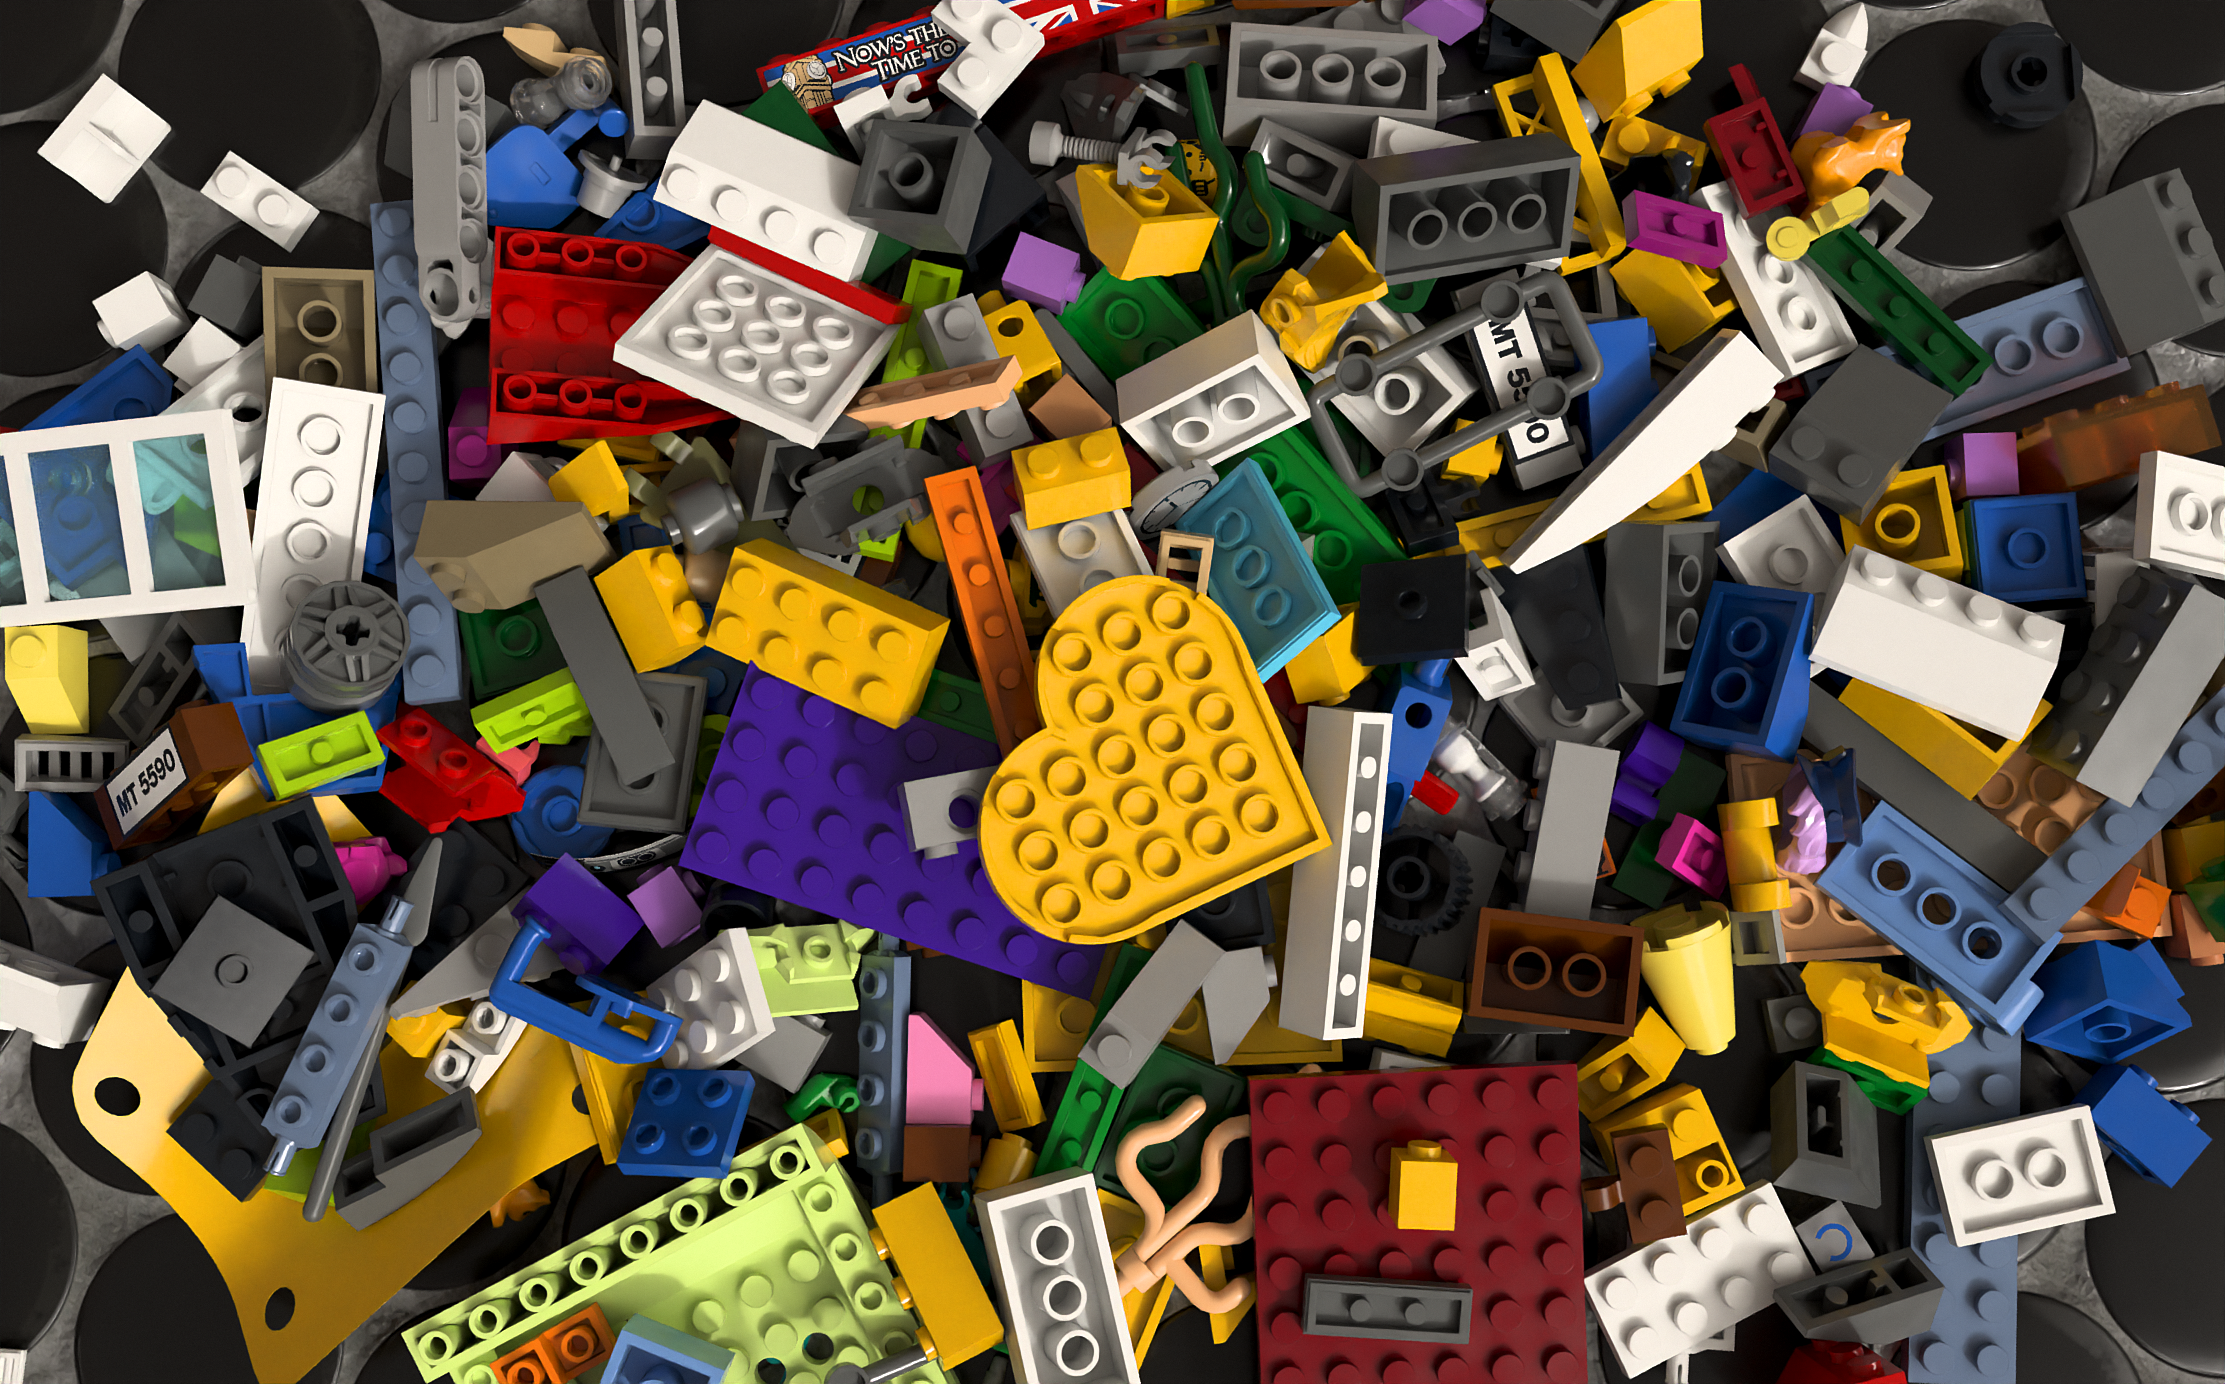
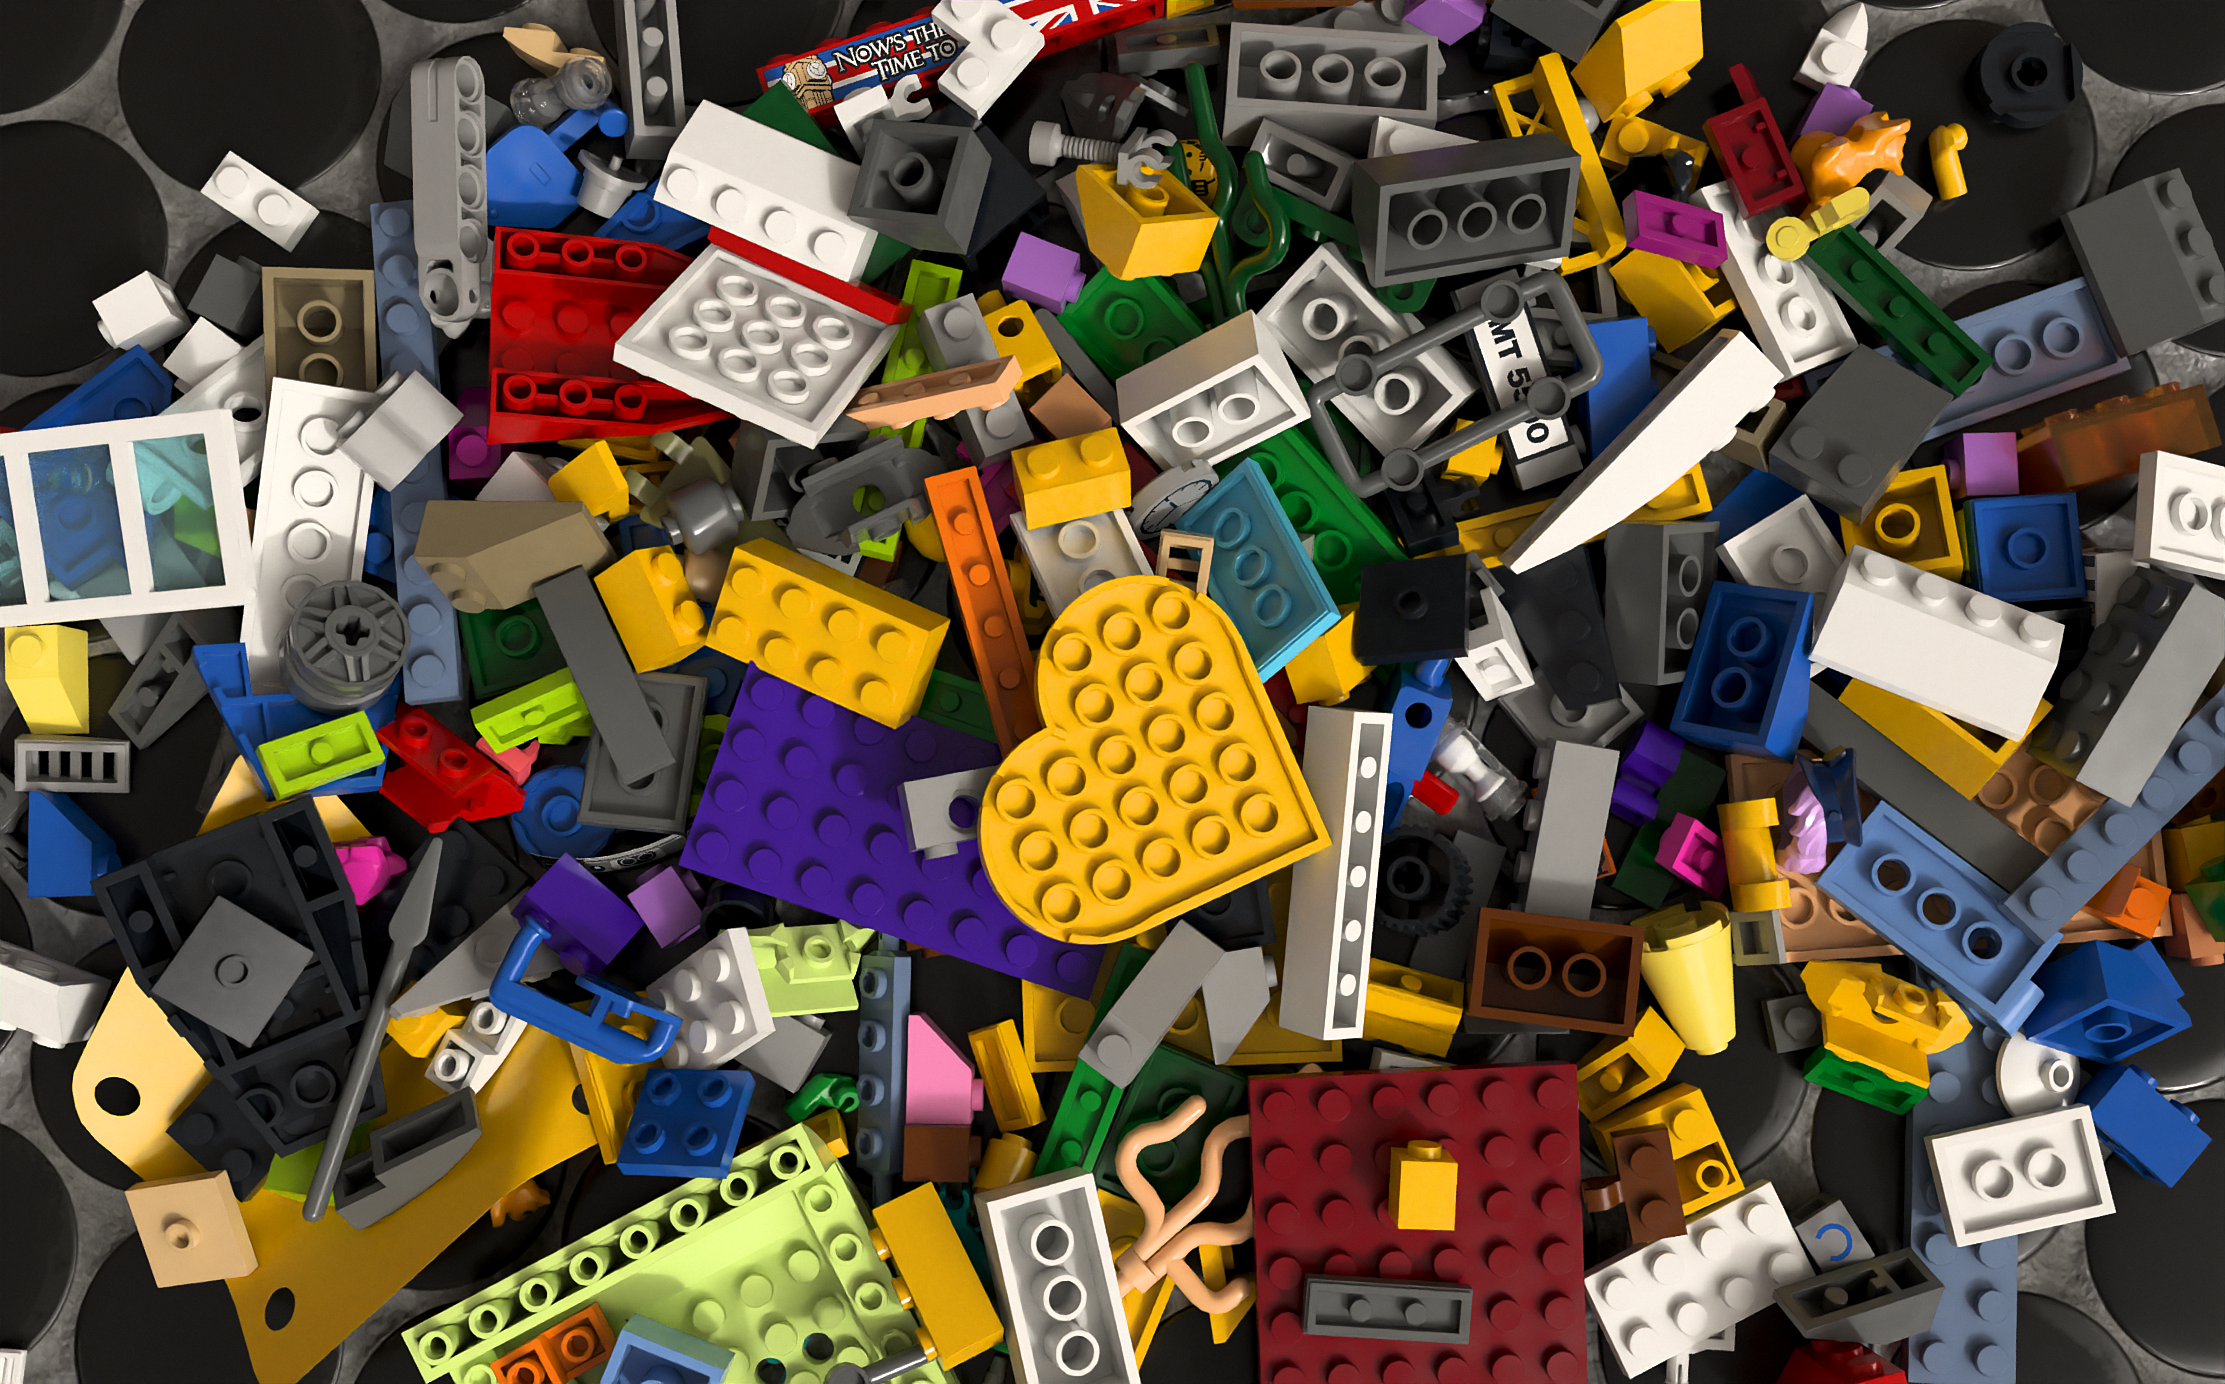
(105, 139): white panel -> none
(173, 774): reddish brown brick -> none
(191, 1228): none -> tan plate
(337, 1035): sand blue plate -> none
(398, 428): none -> brick
(1315, 306): yellow piece -> none
(1824, 1135): dark grey slope -> none
(1945, 159): none -> yellow arm
(2035, 1076): none -> white dish

